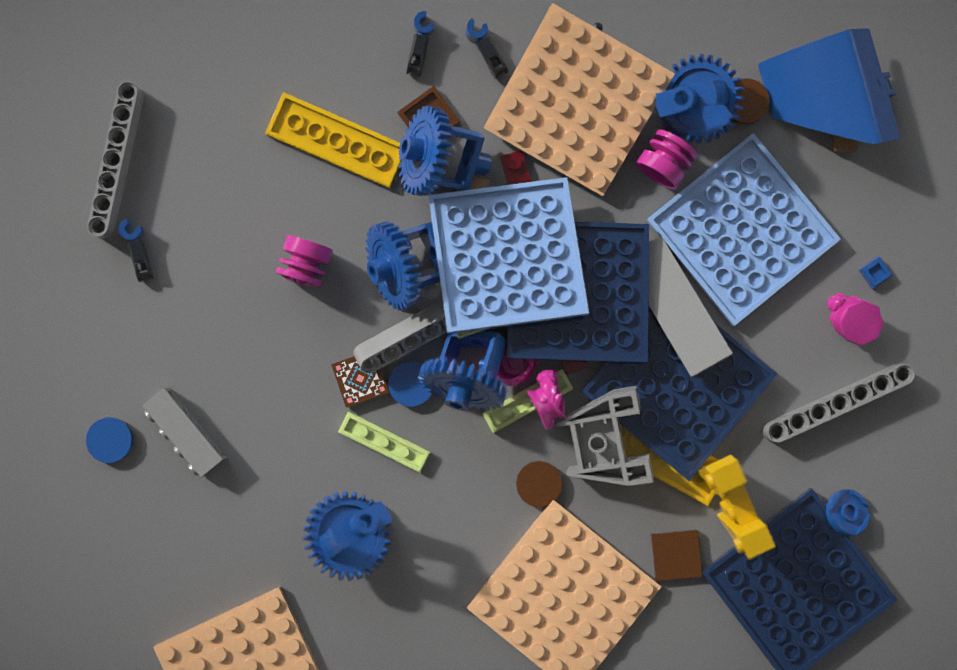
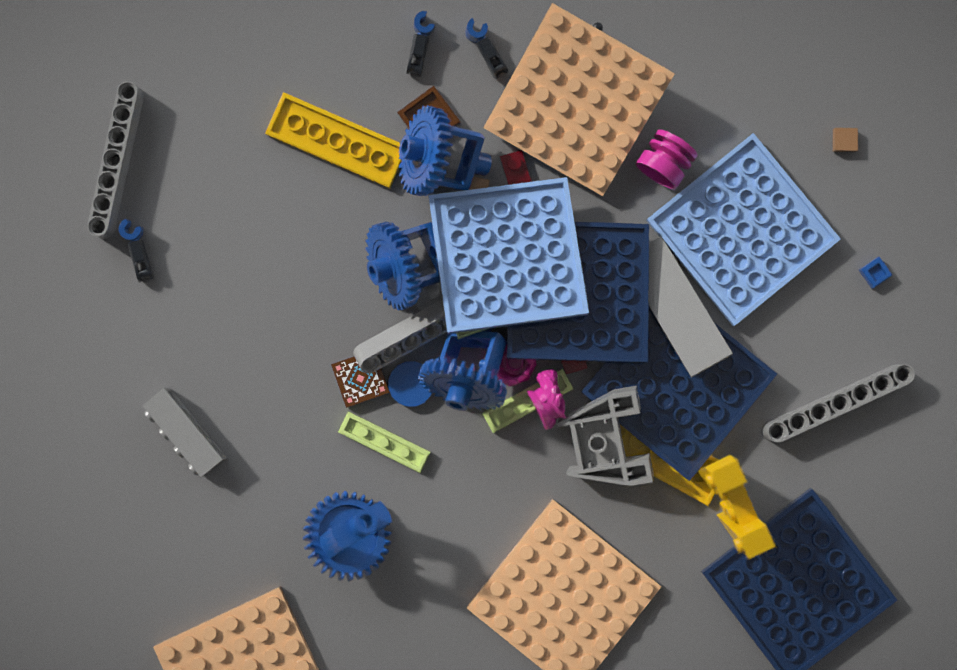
(109, 440): blue tile -> none
(304, 261): dark pink wheel -> none
(538, 483): reddish brown tile -> none
(676, 555): reddish brown tile -> none
(700, 99): blue piece -> none
(755, 102): reddish brown tile -> none
(833, 88): blue panel -> none
(847, 512): blue tile -> none
(855, 318): dark pink piece -> none

